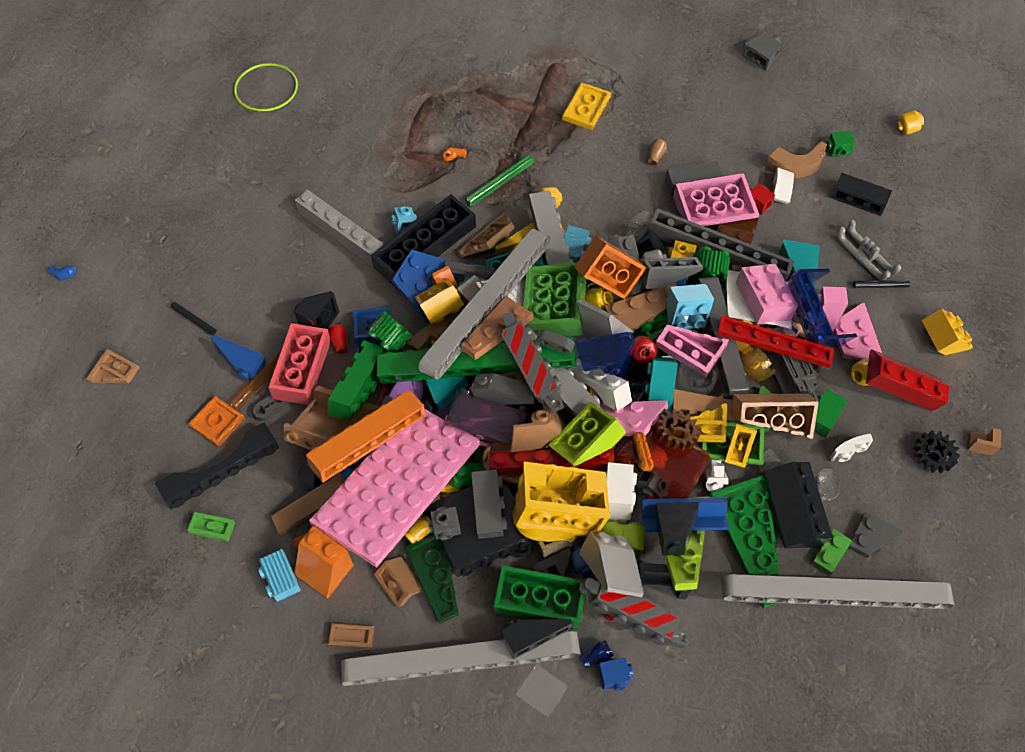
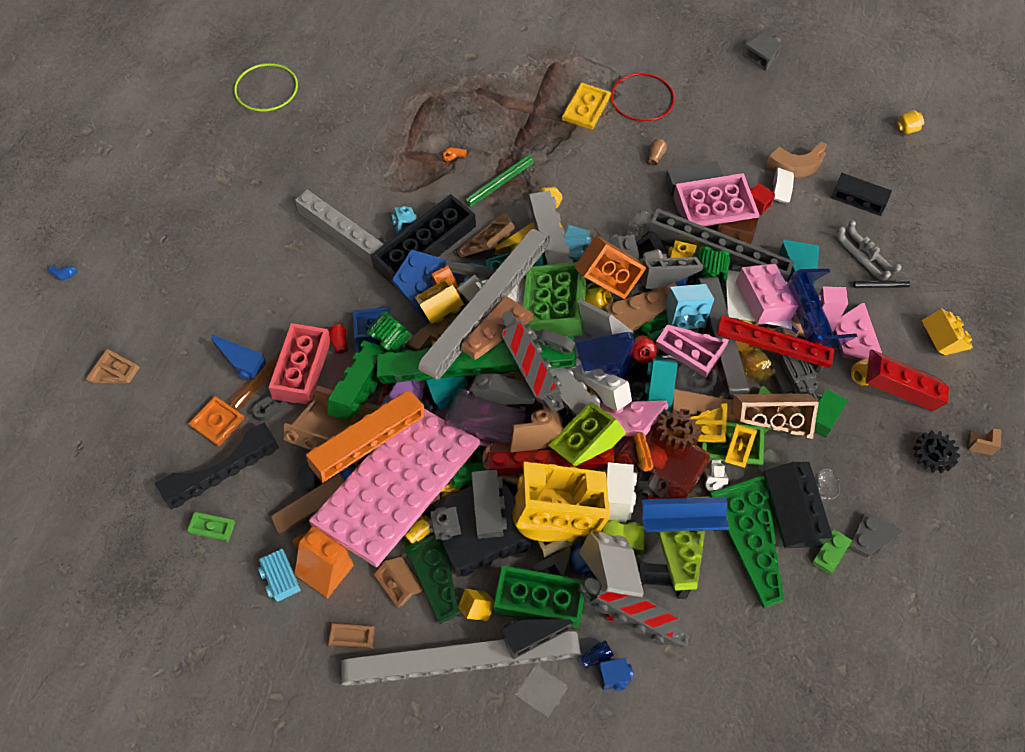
(193, 318): black bar -> none
(317, 310): black slope -> none
(476, 605): none -> yellow panel
(643, 120): none -> red piece
(675, 526): black slope -> none
(837, 591): light grey beam -> none
(840, 143): green brick -> none
(848, 448): white slope -> none

